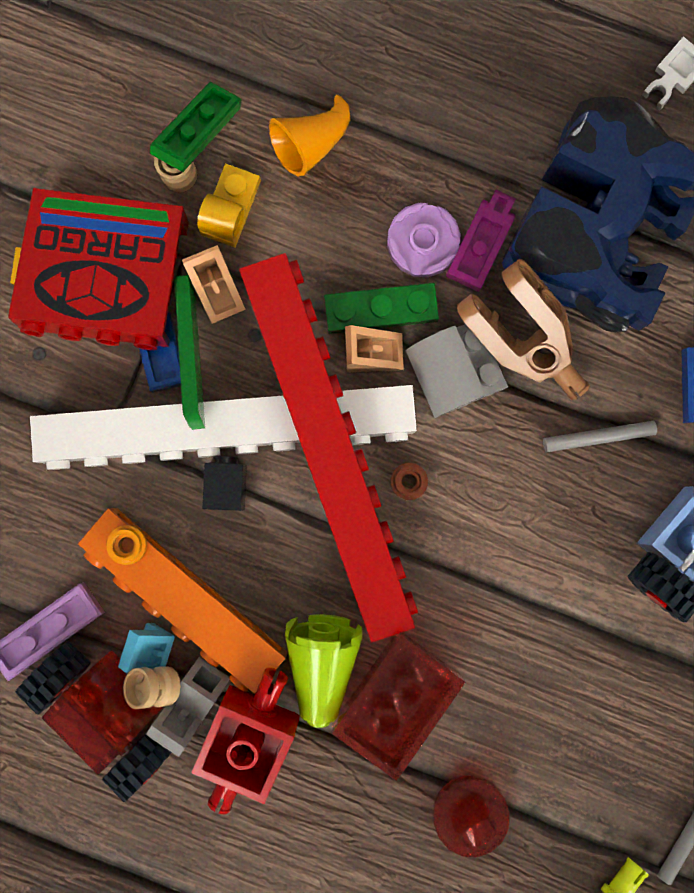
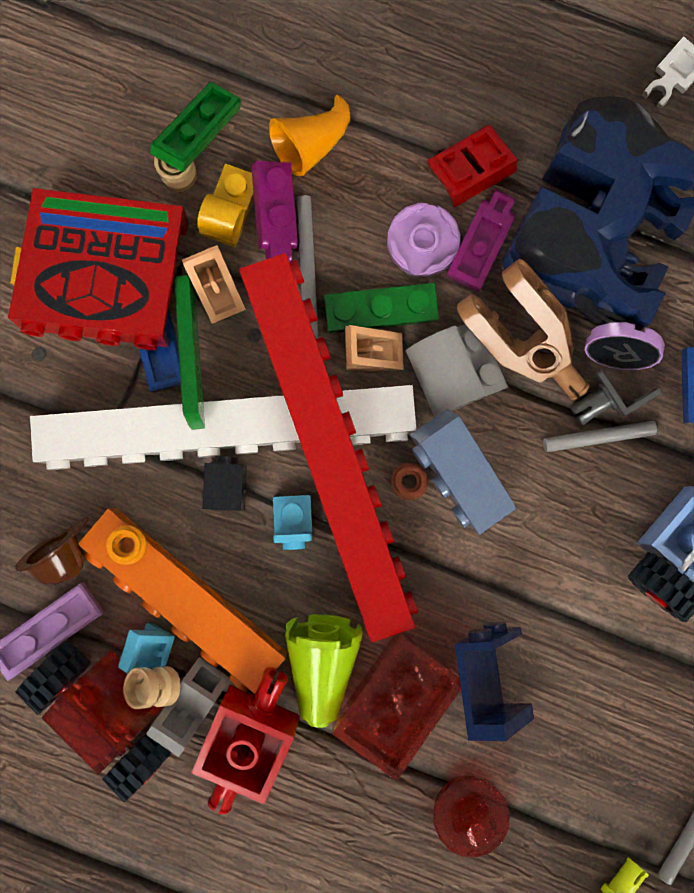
(55, 558): none -> reddish brown piece
(274, 207): none -> magenta hinge
(292, 521): none -> medium azure bracket
(306, 253): none -> light grey piece
(458, 174): none -> red piece
(461, 472): none -> sand blue brick
(480, 685): none -> dark blue panel
(606, 398): none -> dark grey bracket
(624, 347): none -> tile

